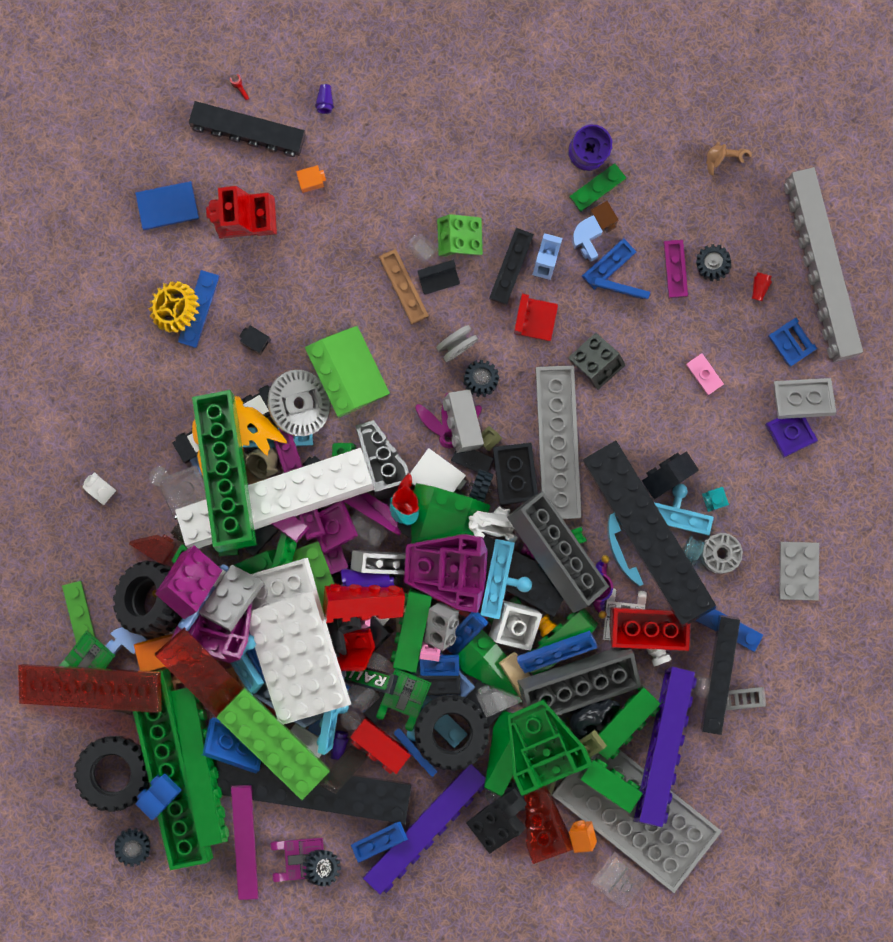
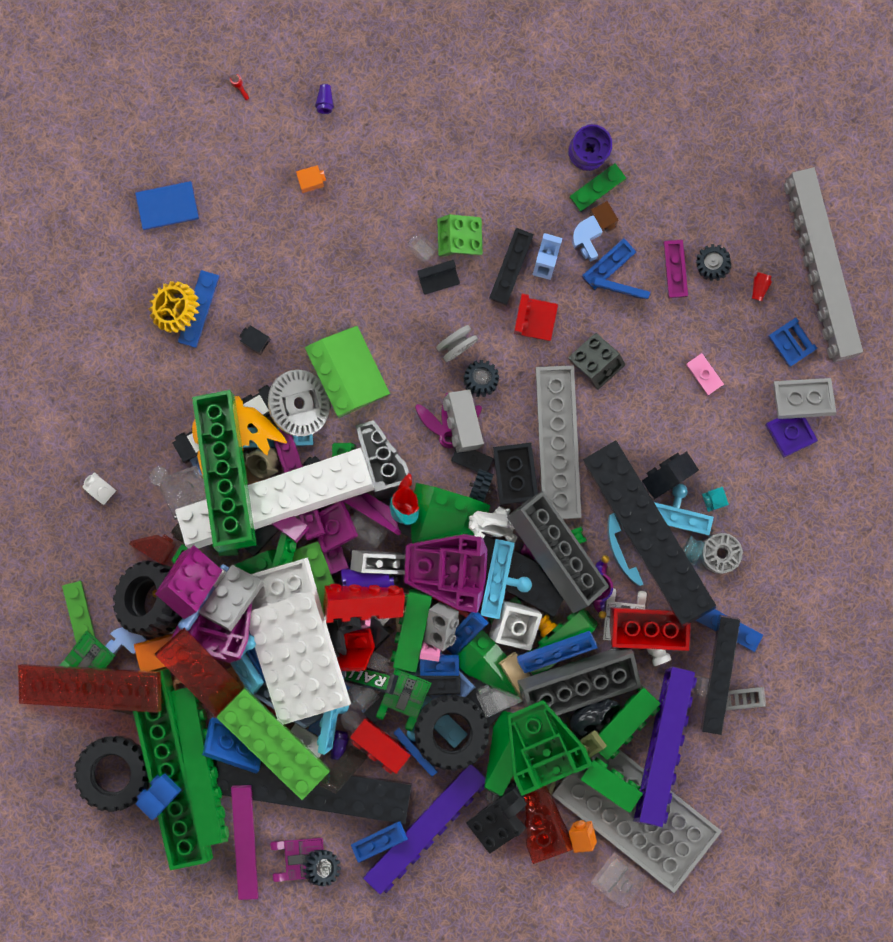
(132, 847): black wheel -> none
(242, 213): red brick -> none
(246, 128): black brick -> none
(403, 286): medium nougat tile -> none
(437, 472): white brick -> none
(490, 438): olive plate -> none
(718, 152): medium nougat piece -> none
(799, 571): light grey plate -> none

